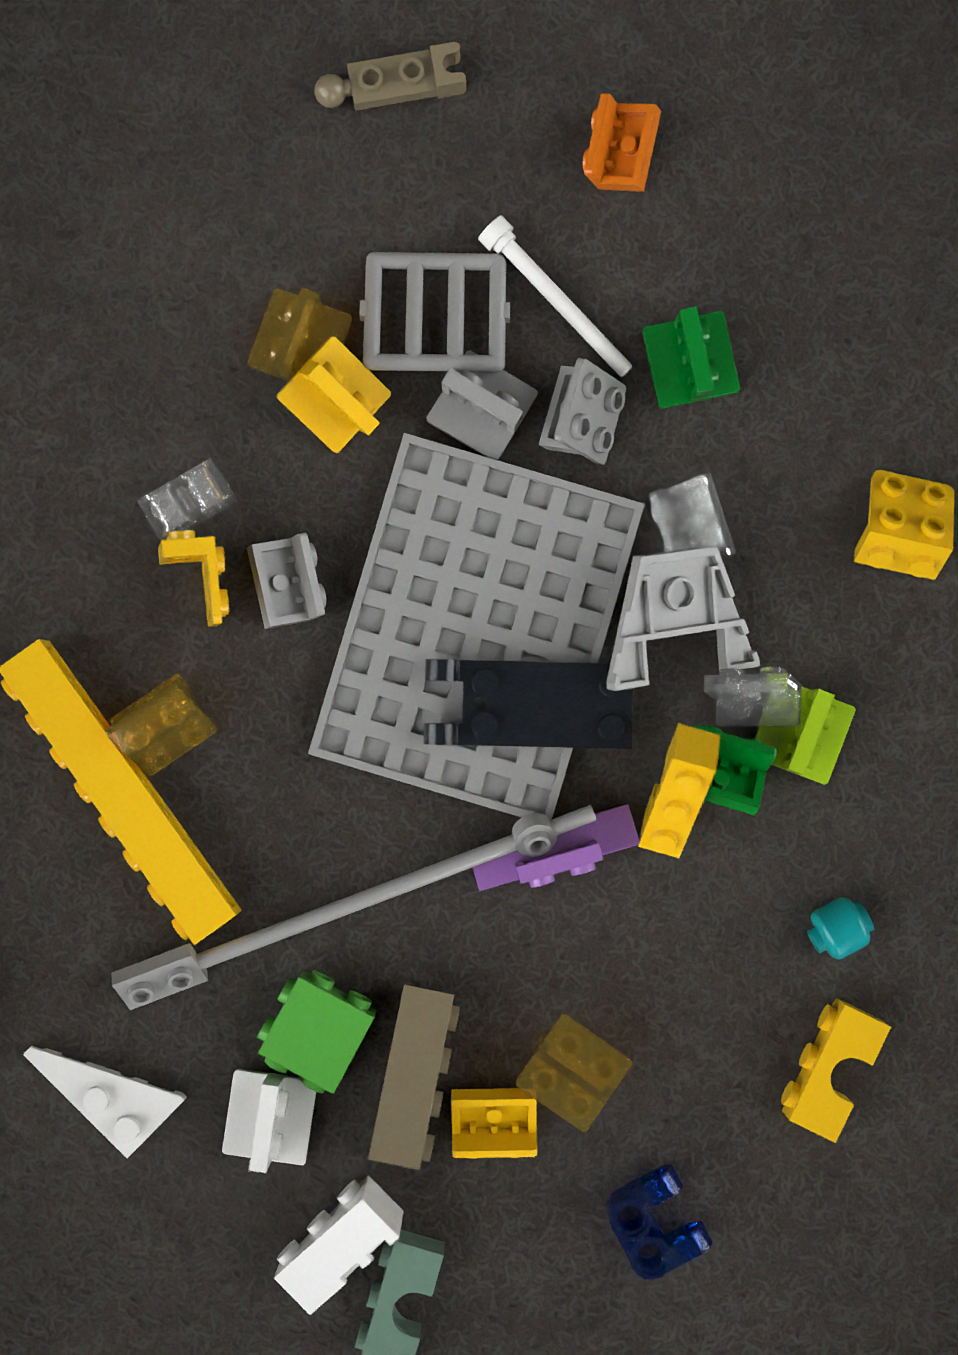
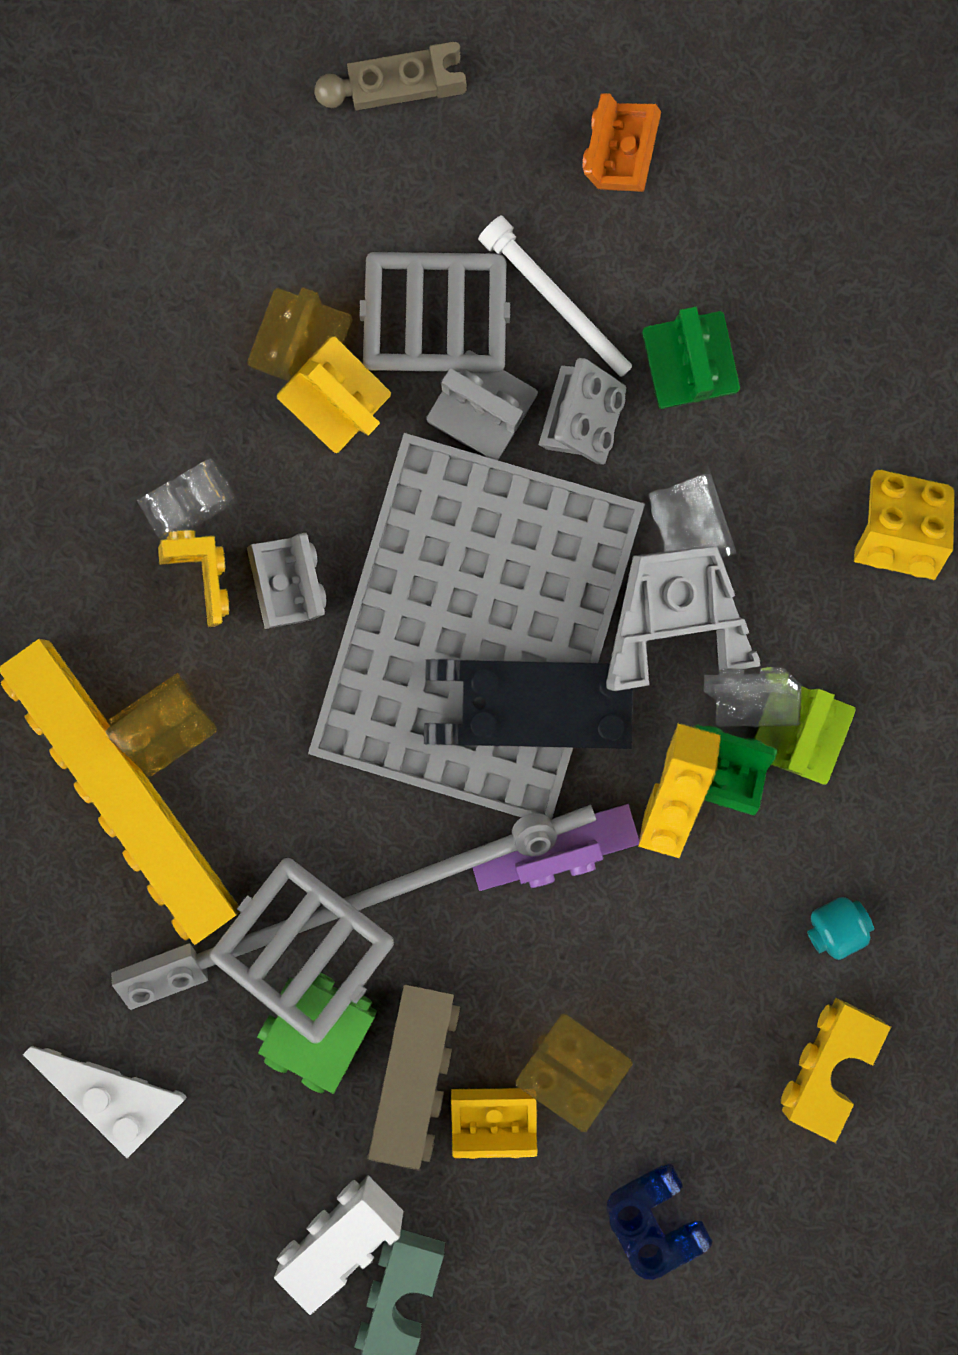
(253, 978): none -> light grey bar
(268, 1119): white bracket -> none

